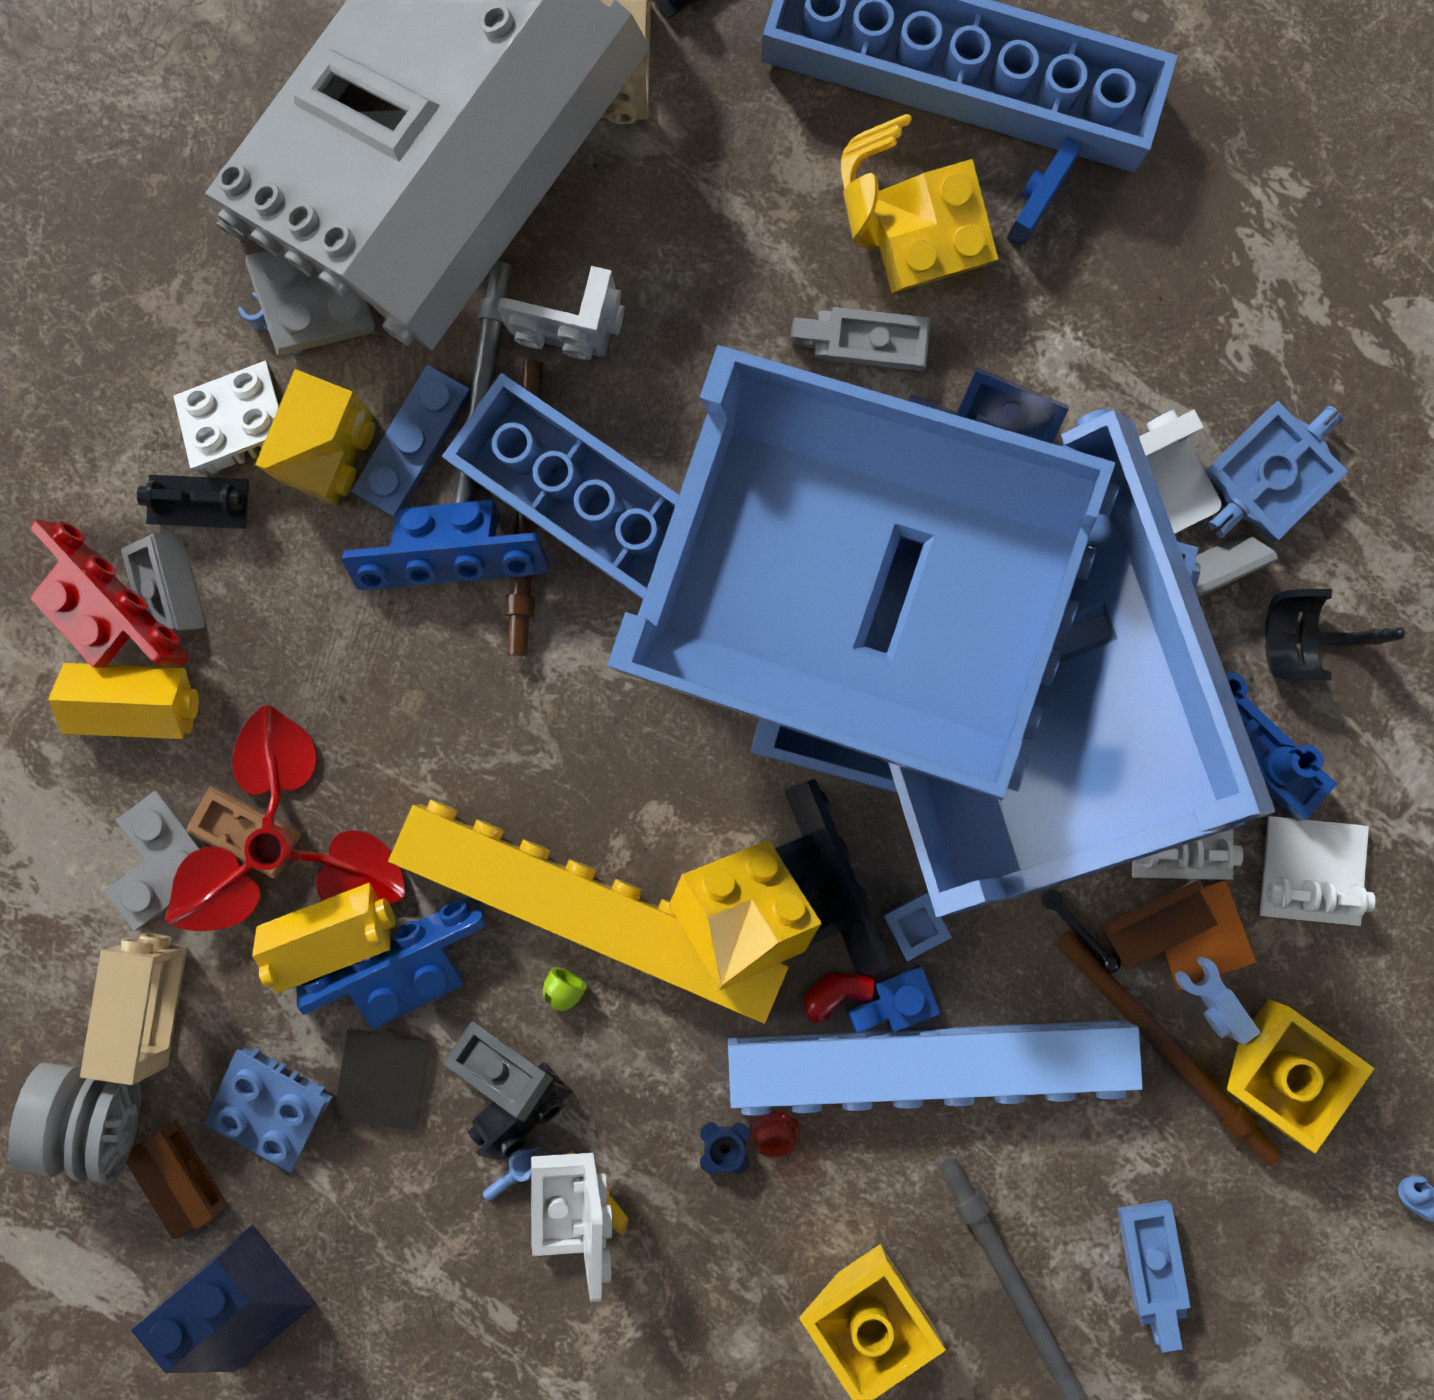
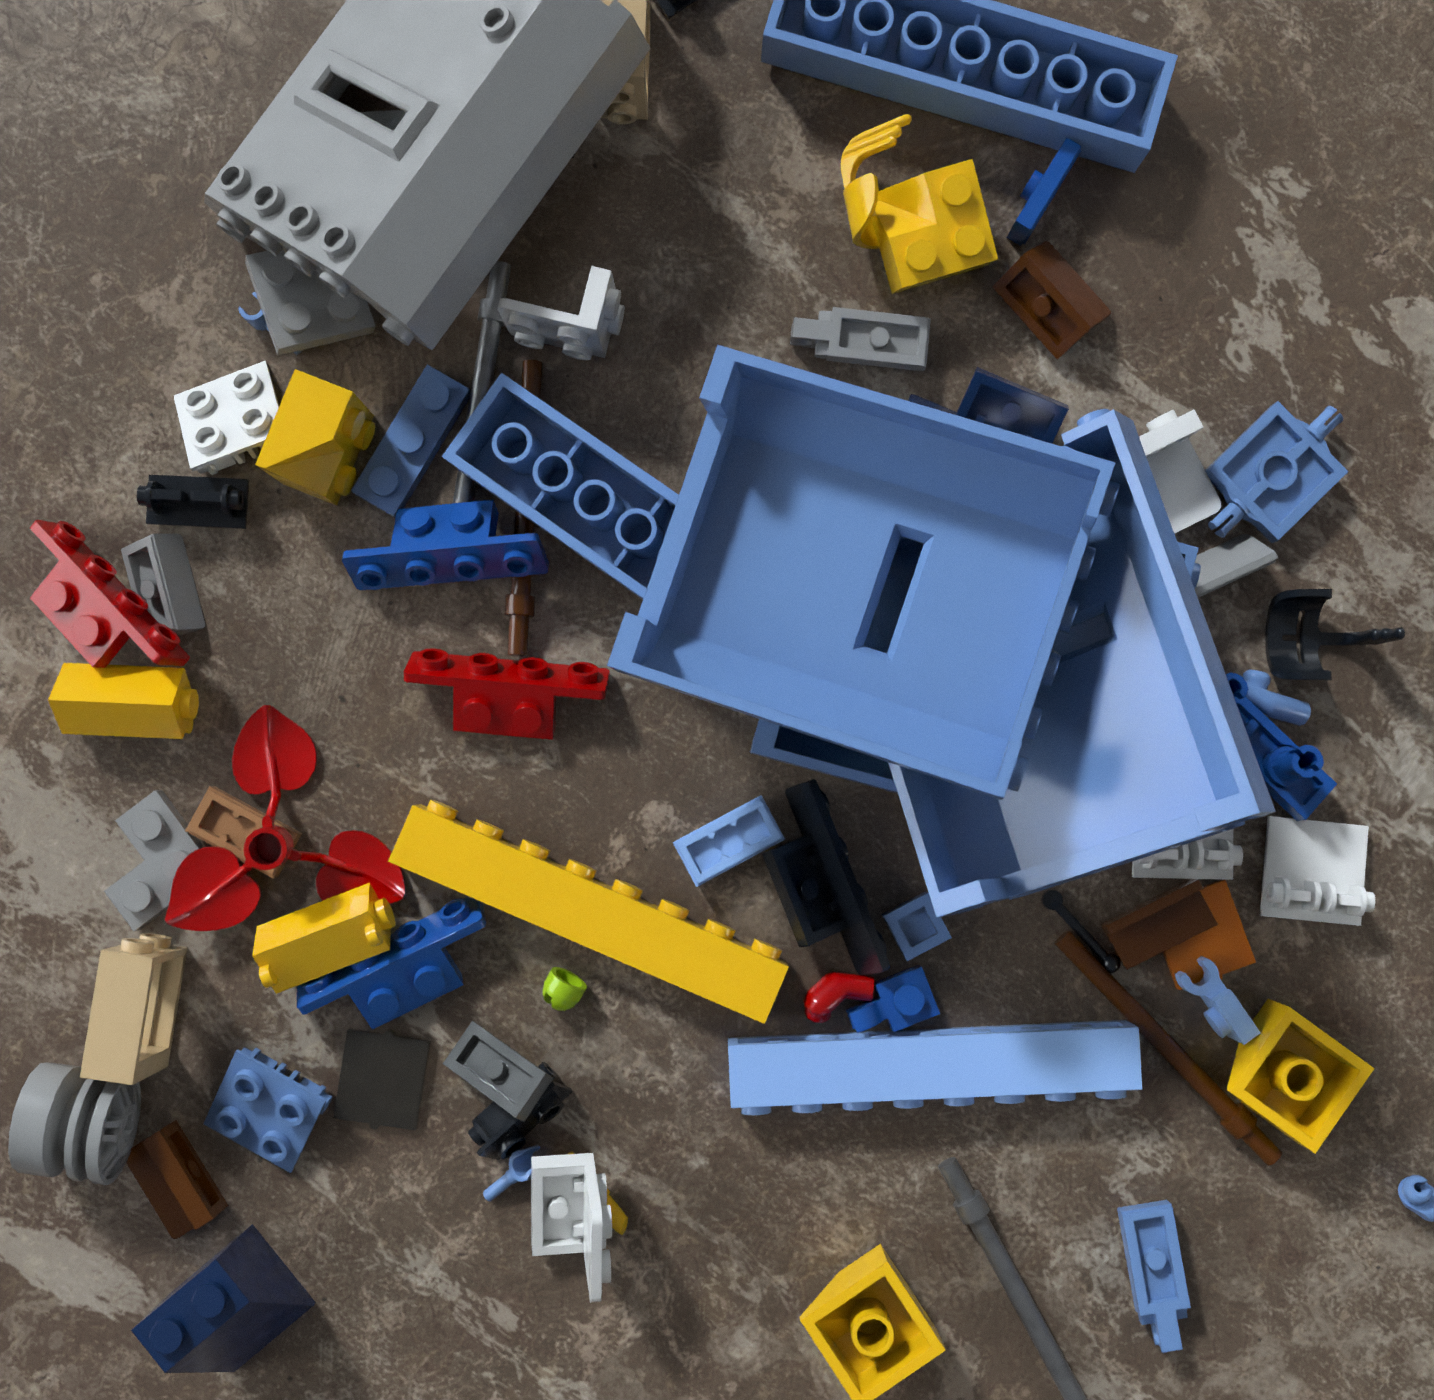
(505, 693): none -> red bracket
(725, 1162): dark blue plate -> none
(728, 840): none -> light blue plate
(744, 913): yellow slope -> none
(775, 1134): clear red plate -> none
(1051, 298): none -> reddish brown panel
(1272, 703): none -> medium blue arm

